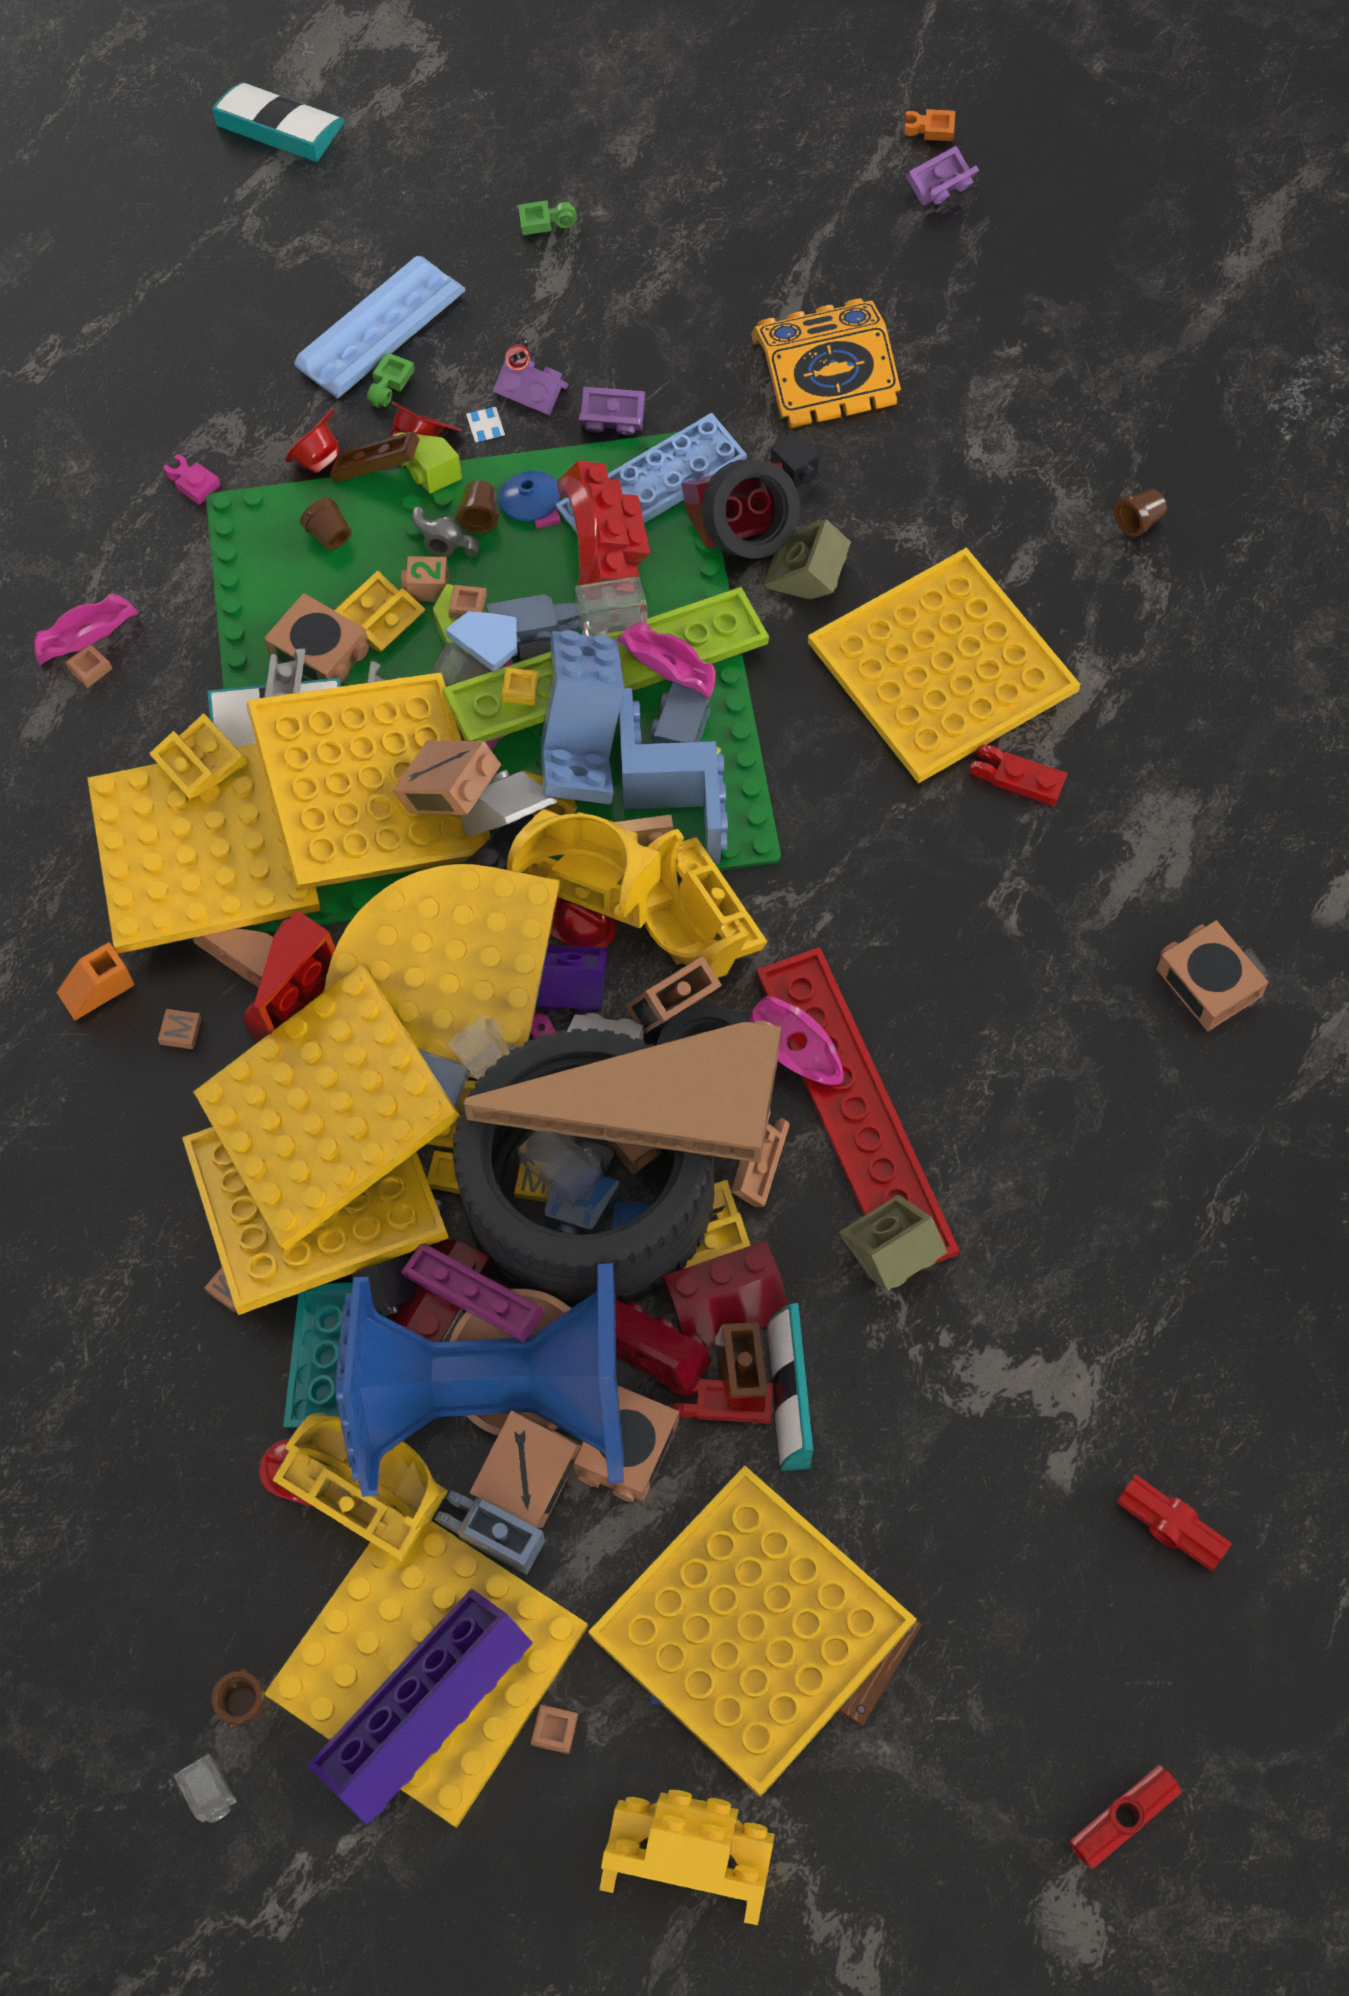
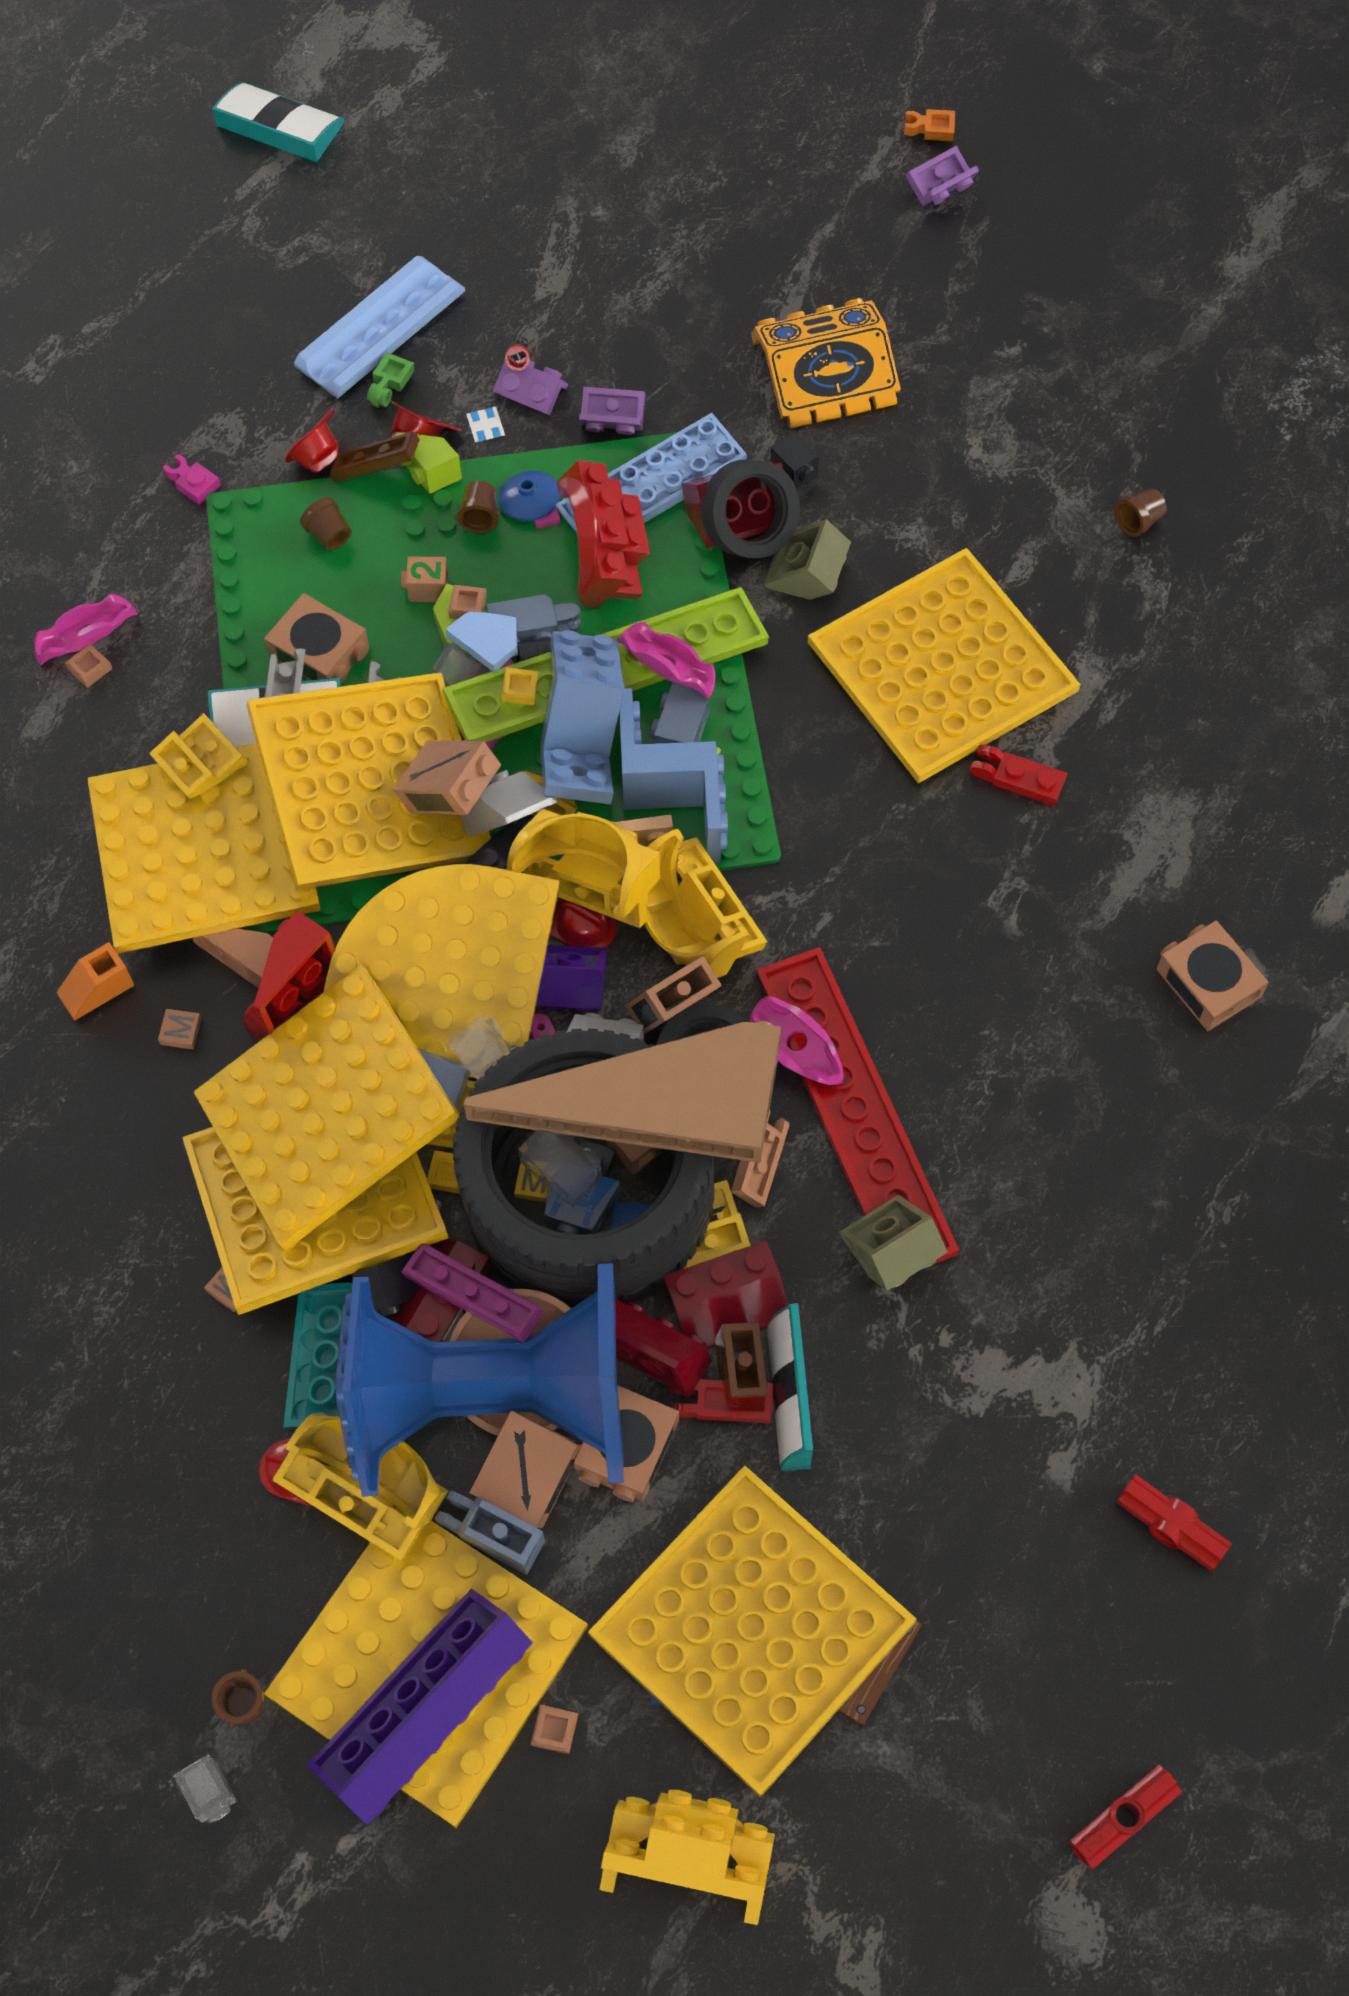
(381, 610): yellow slope -> none
(443, 535): flat silver piece -> none
(537, 216): bright green plate -> none
(610, 605): clear brick -> none

